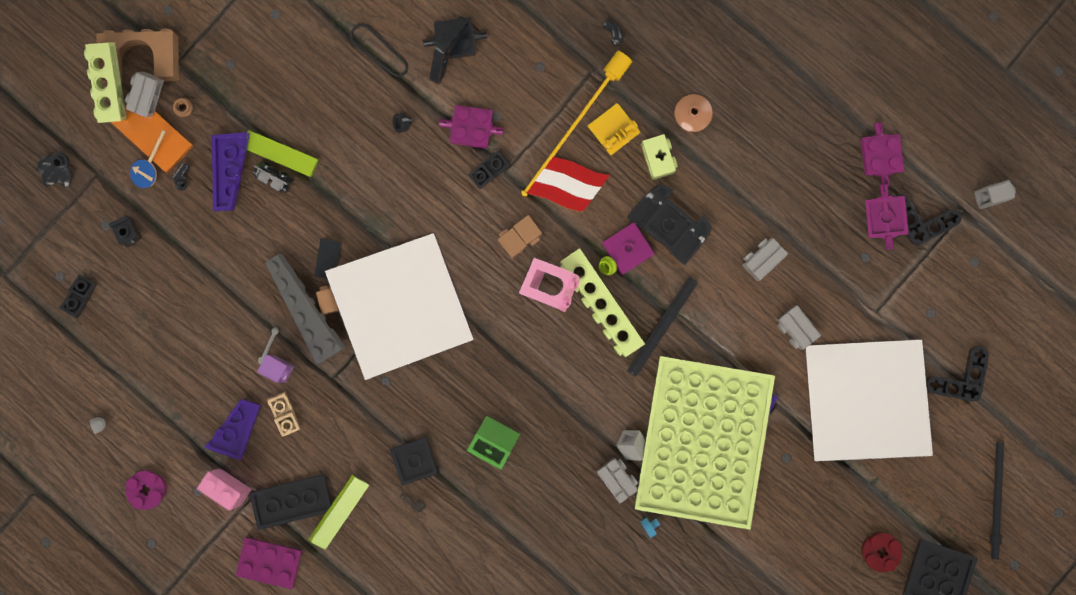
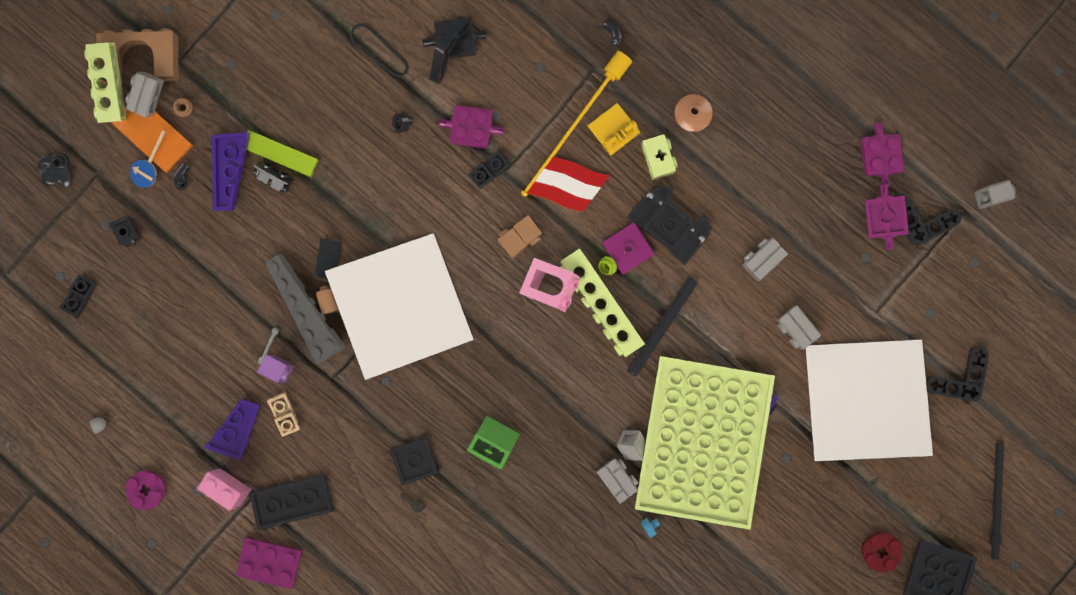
(338, 512): lime tile -> none

